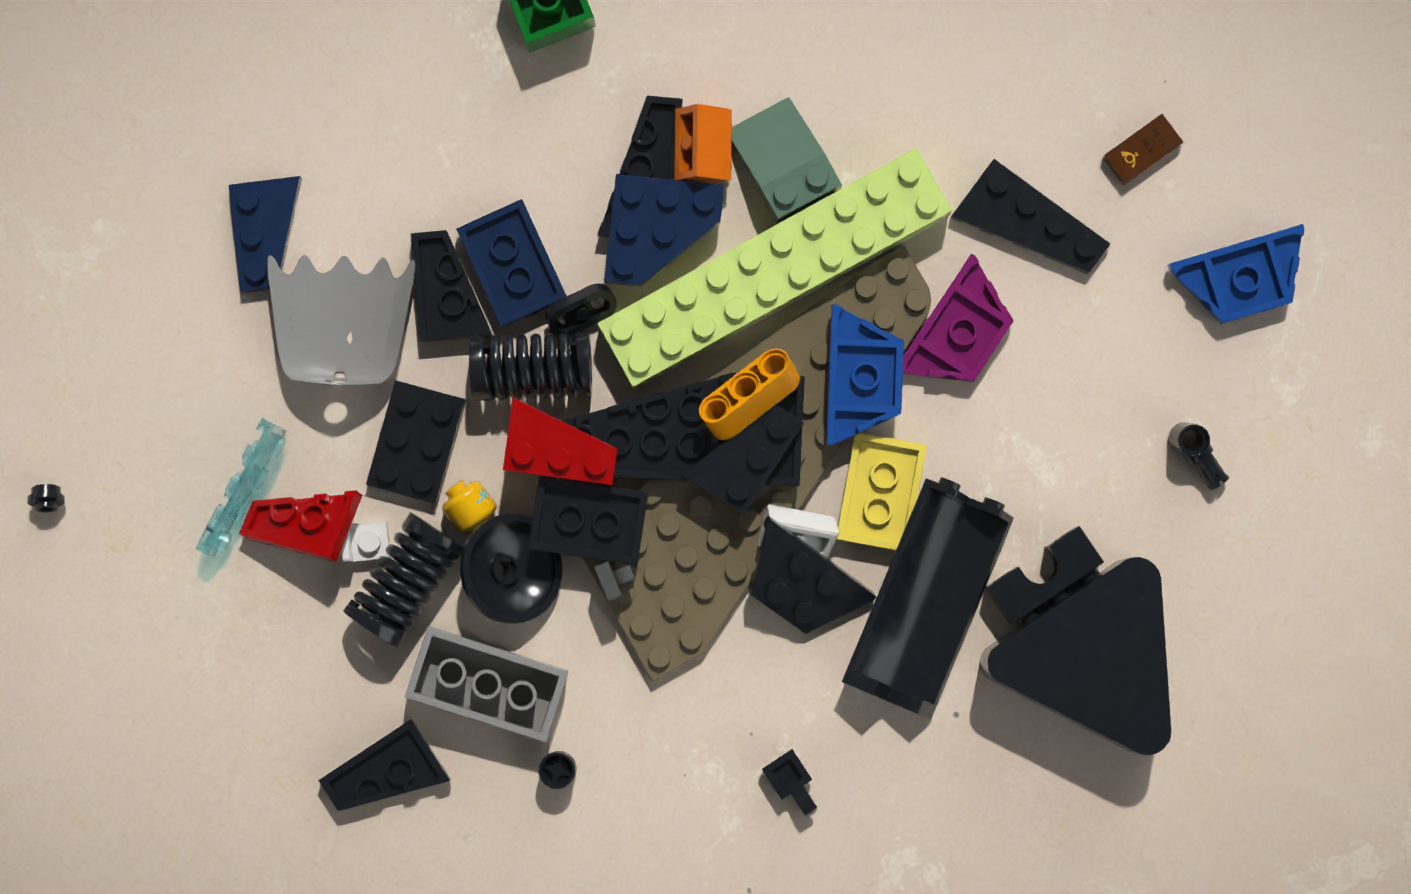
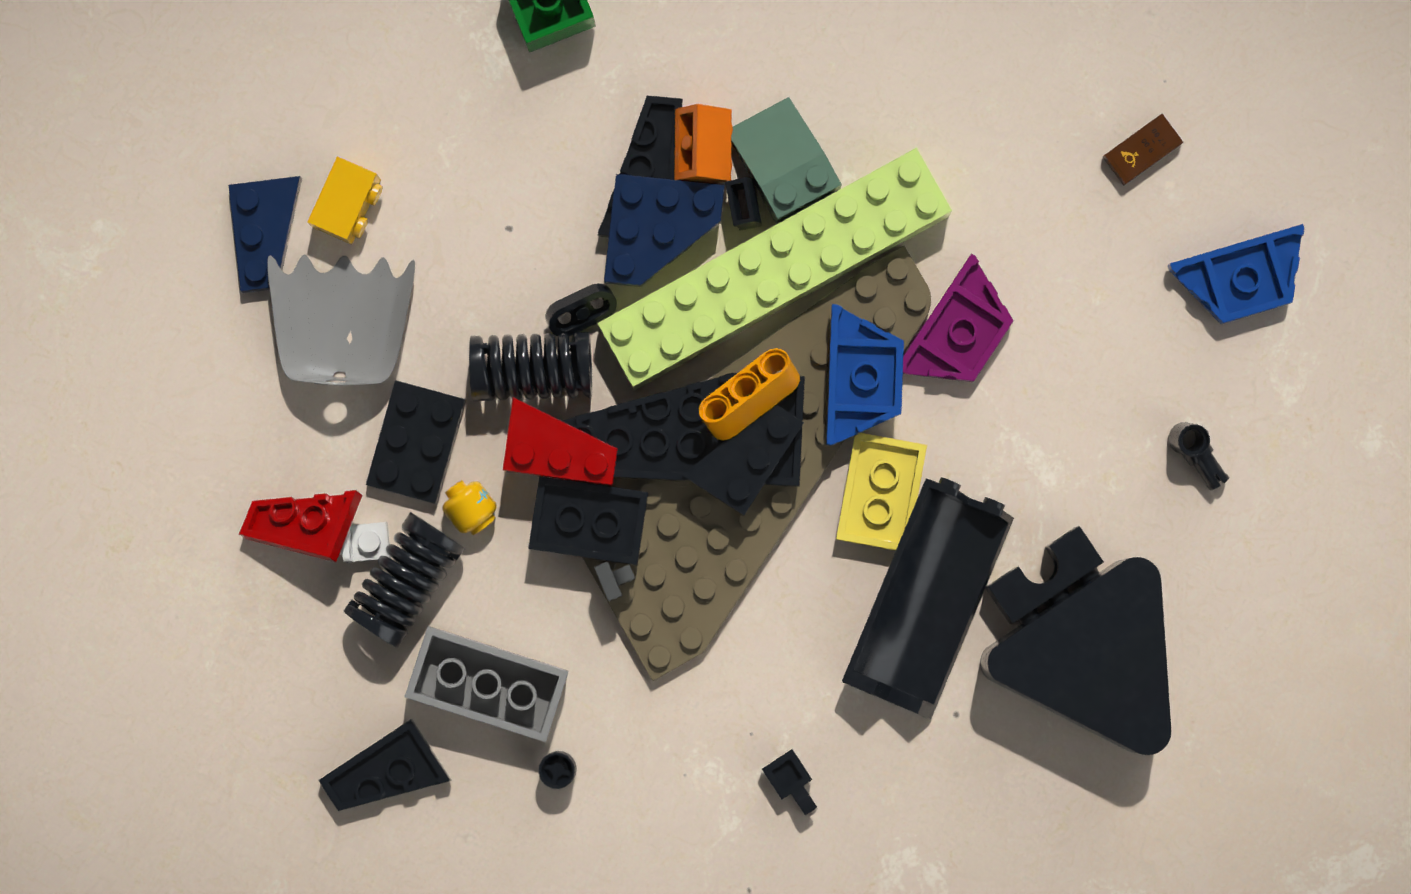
(46, 498): black plate -> none
(255, 459): clear light blue wing -> none
(345, 201): none -> yellow brick
(443, 292): black wing -> none
(511, 263): dark blue plate -> none
(529, 575): black dish -> none
(752, 203): none -> black piece
(802, 582): black wing -> none
(813, 528): white slope -> none
(1021, 214): black wing -> none

